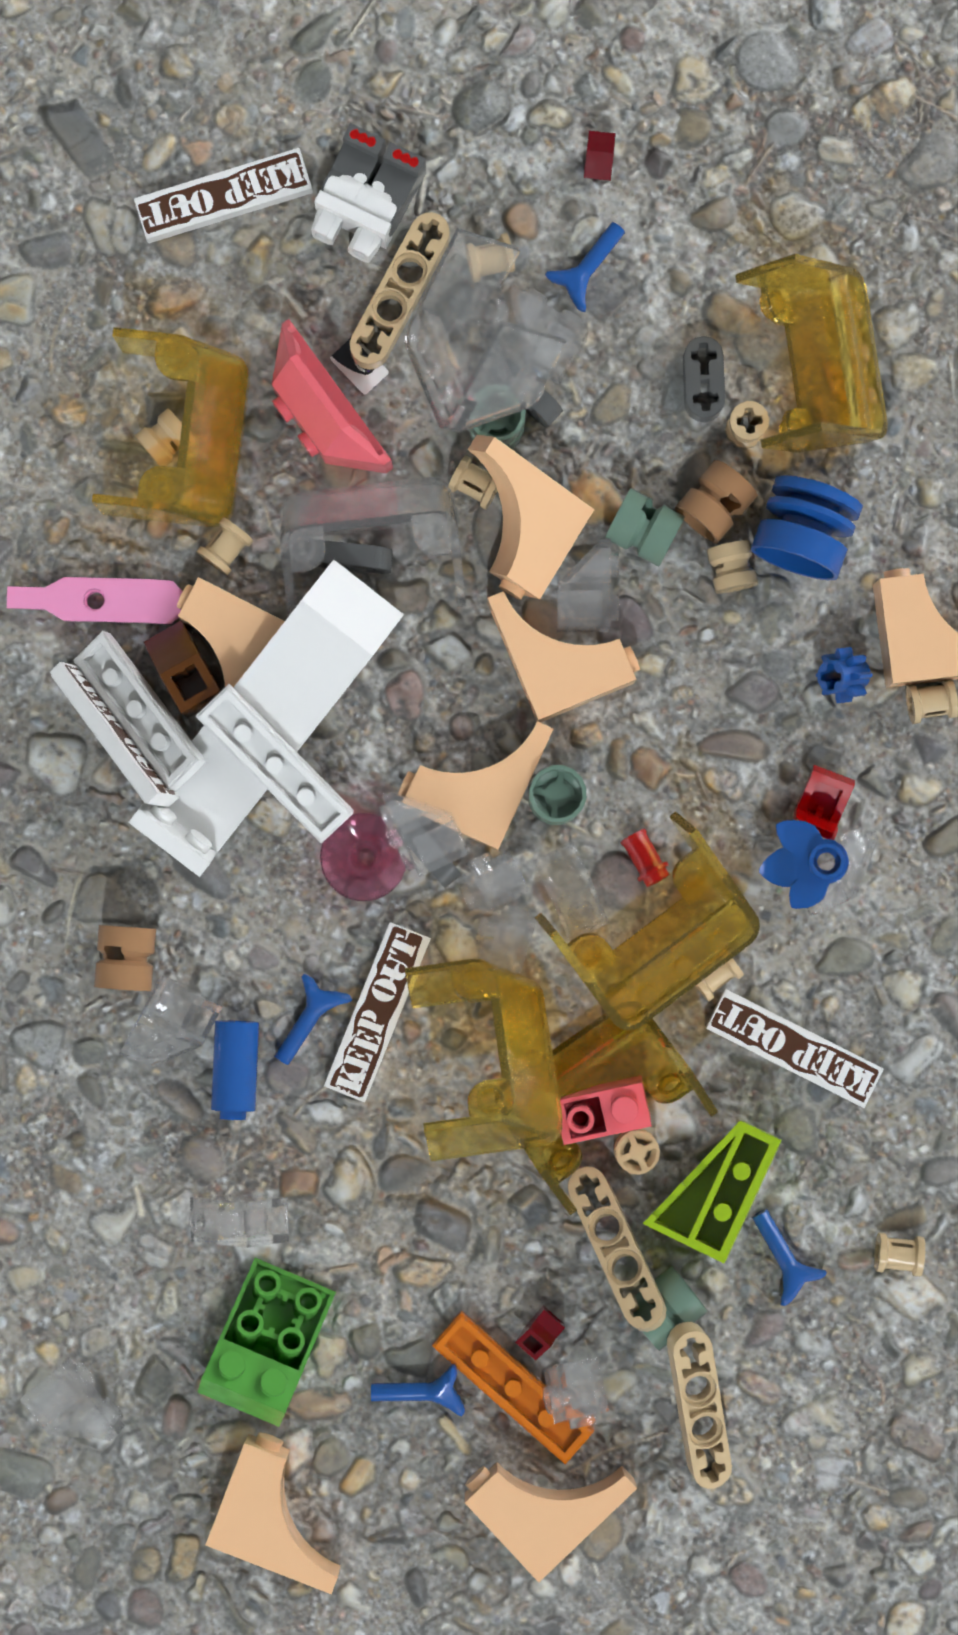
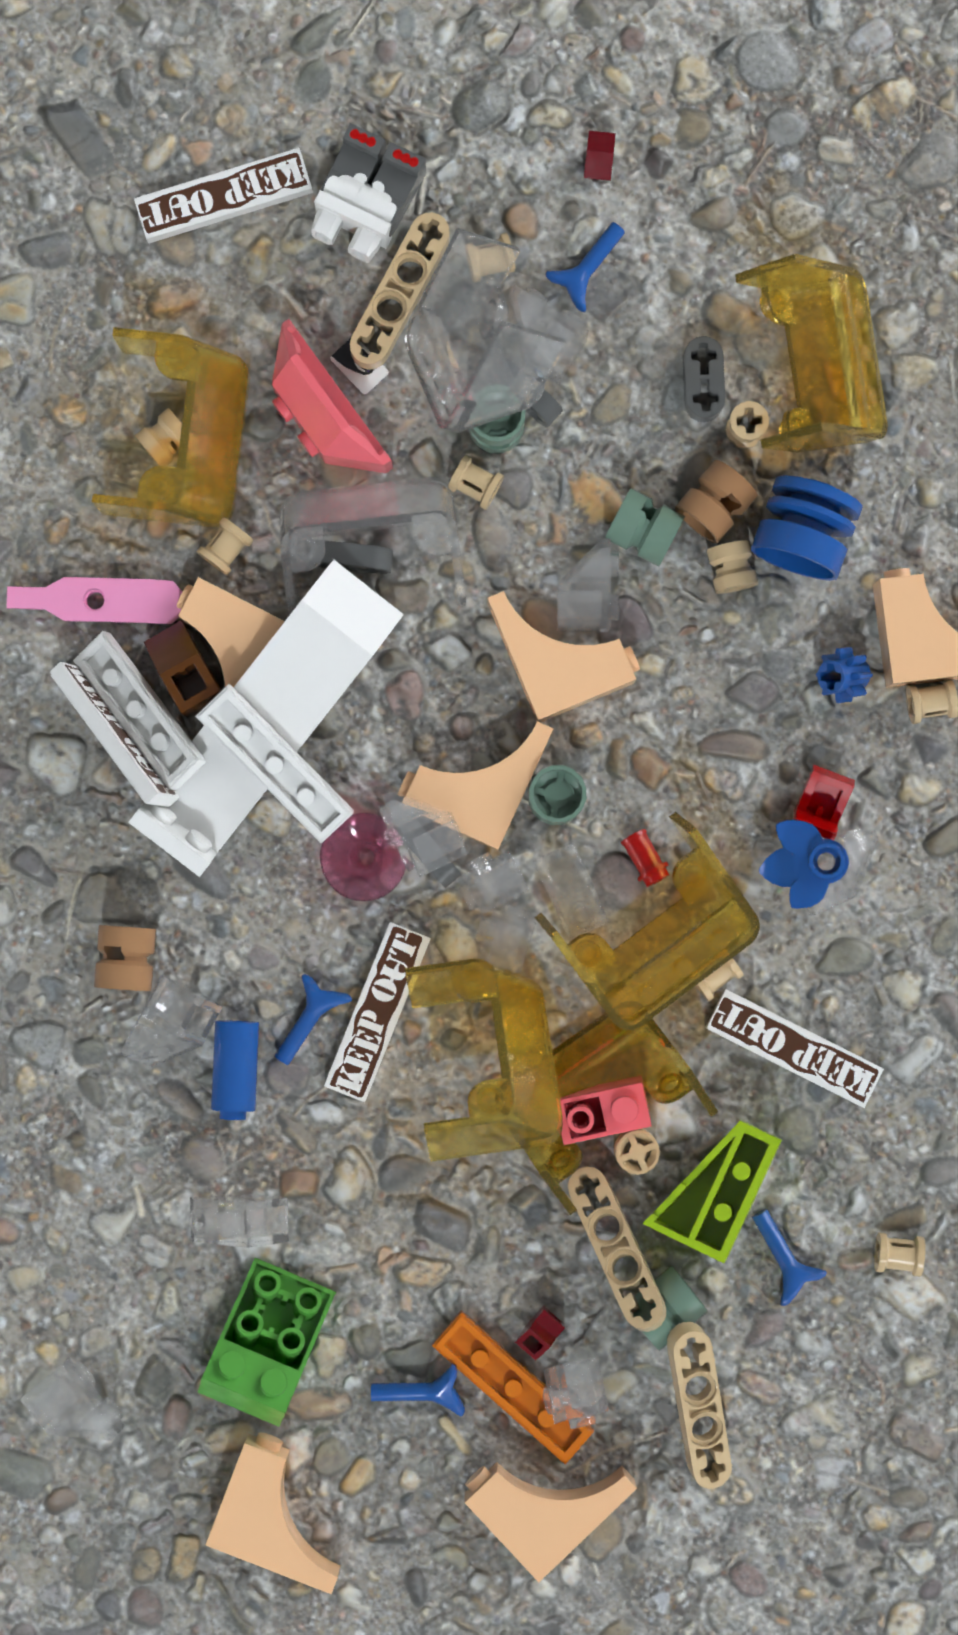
(538, 519): light nougat arch -> none

